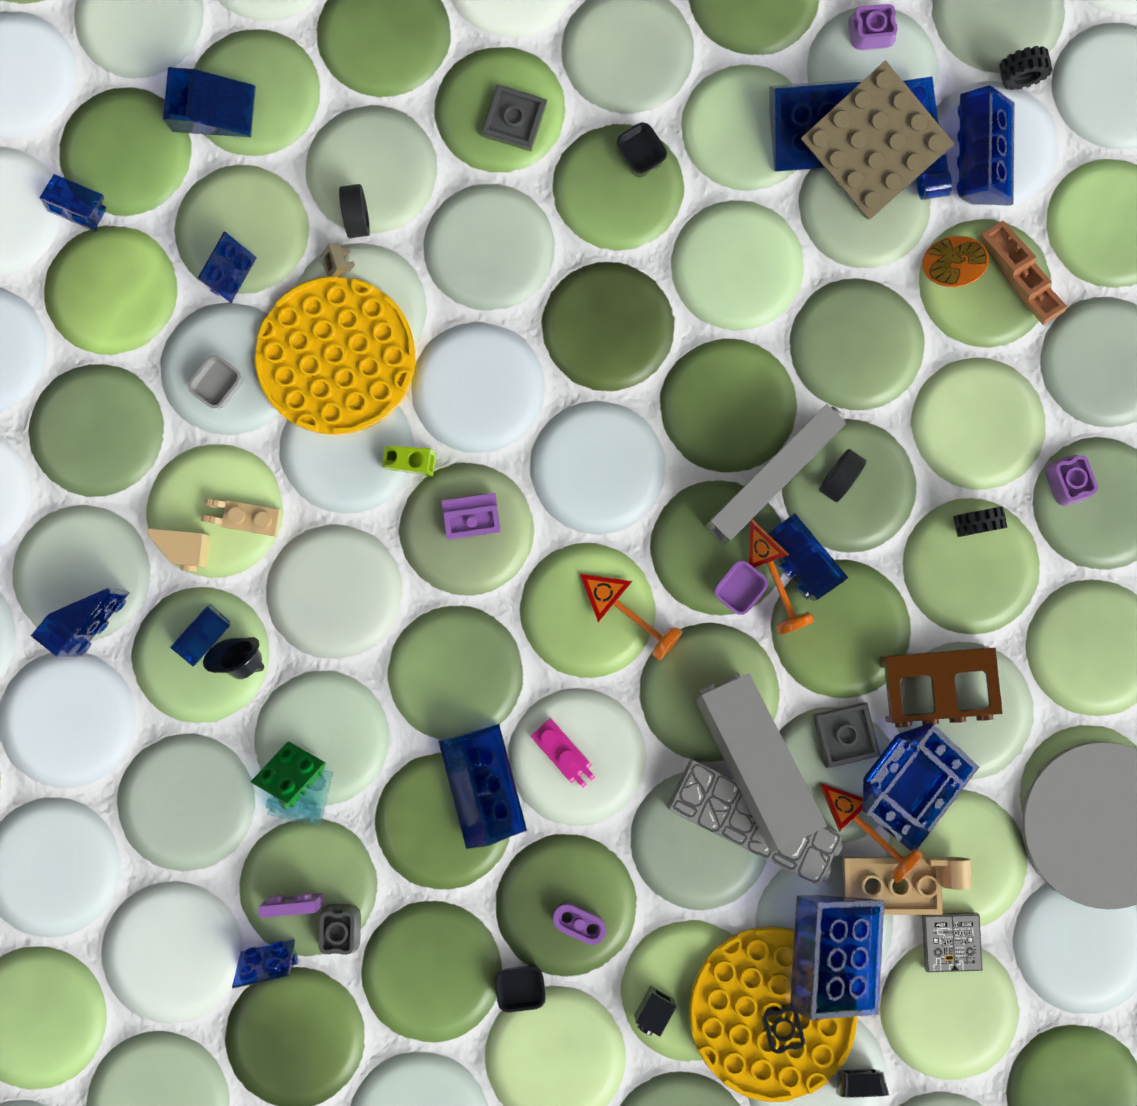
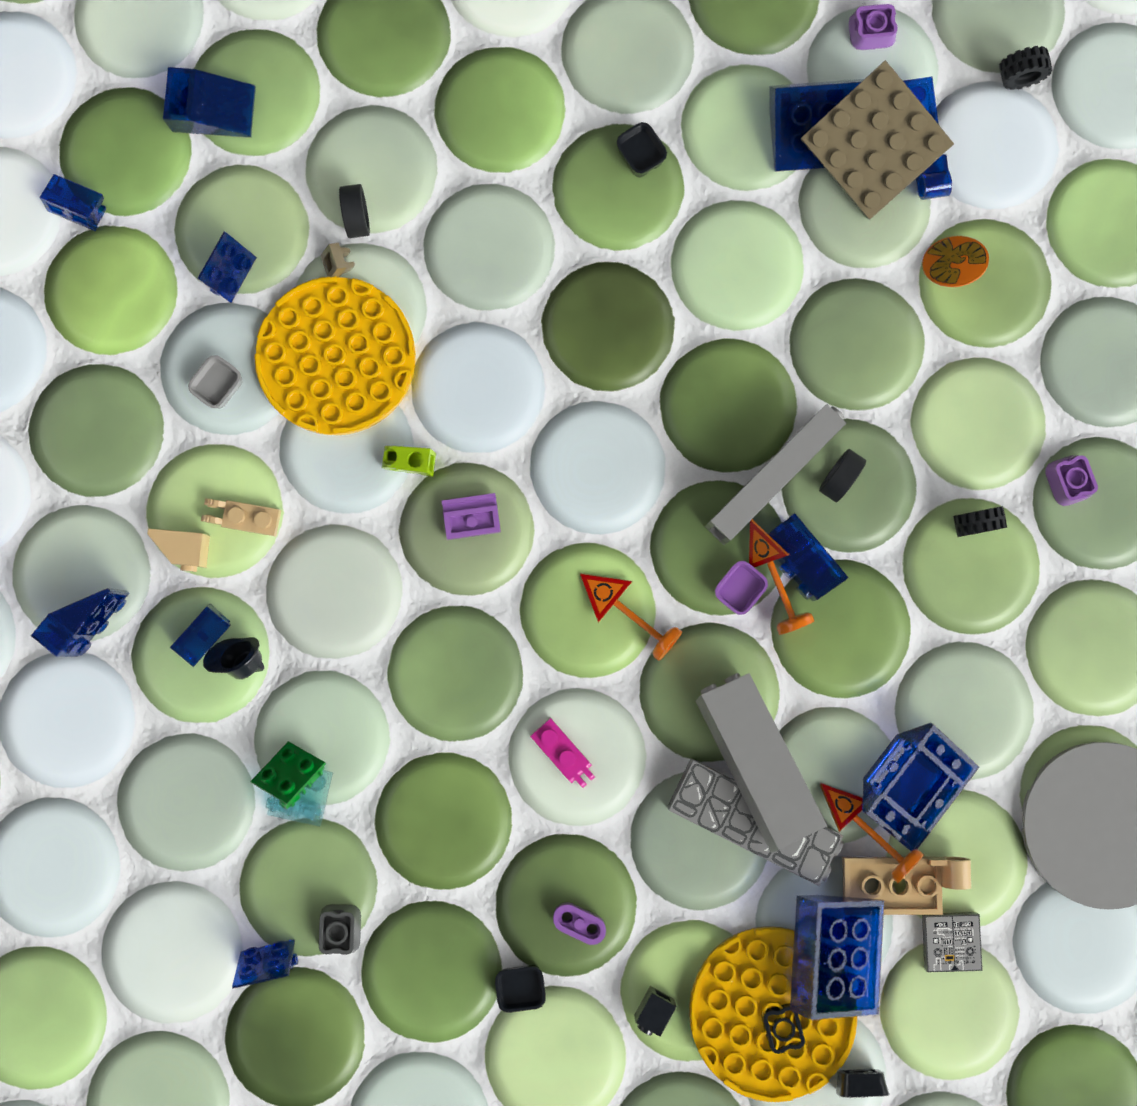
(299, 904): medium lavender plate -> none
(482, 786): clear blue slope -> none
(514, 118): dark grey tile -> none
(846, 735): dark grey tile -> none
(942, 670): reddish brown window -> none
(986, 147): clear blue slope -> none
(1022, 273): nougat slope -> none

